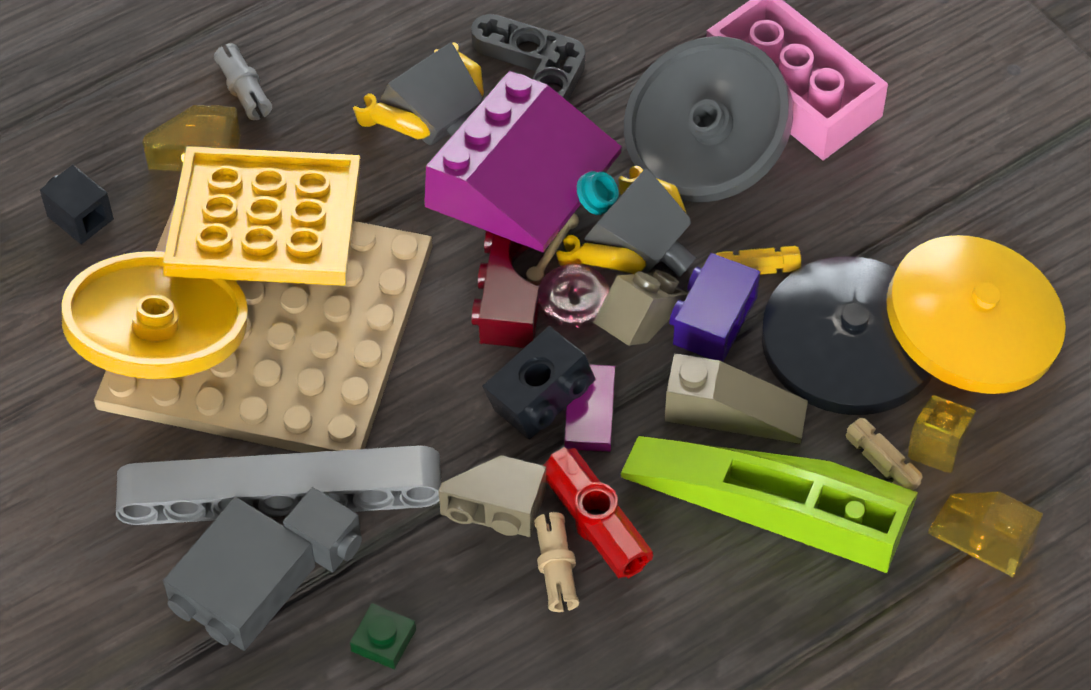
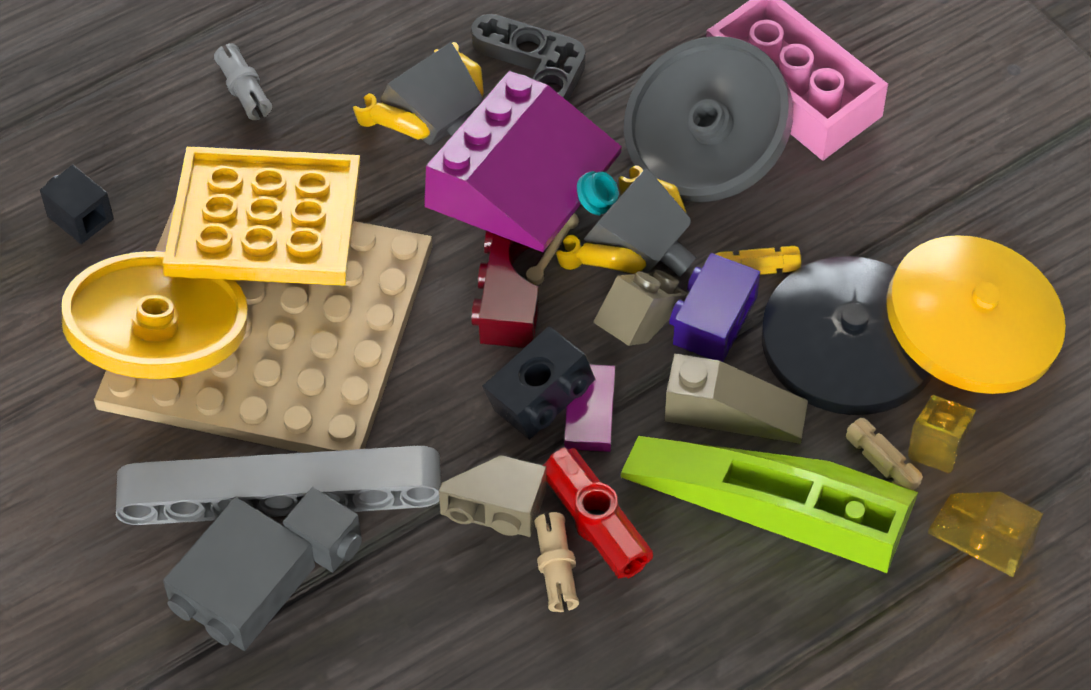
(195, 127): clear yellow slope -> none
(382, 636): dark green plate -> none
(590, 288): clear pink gear -> none

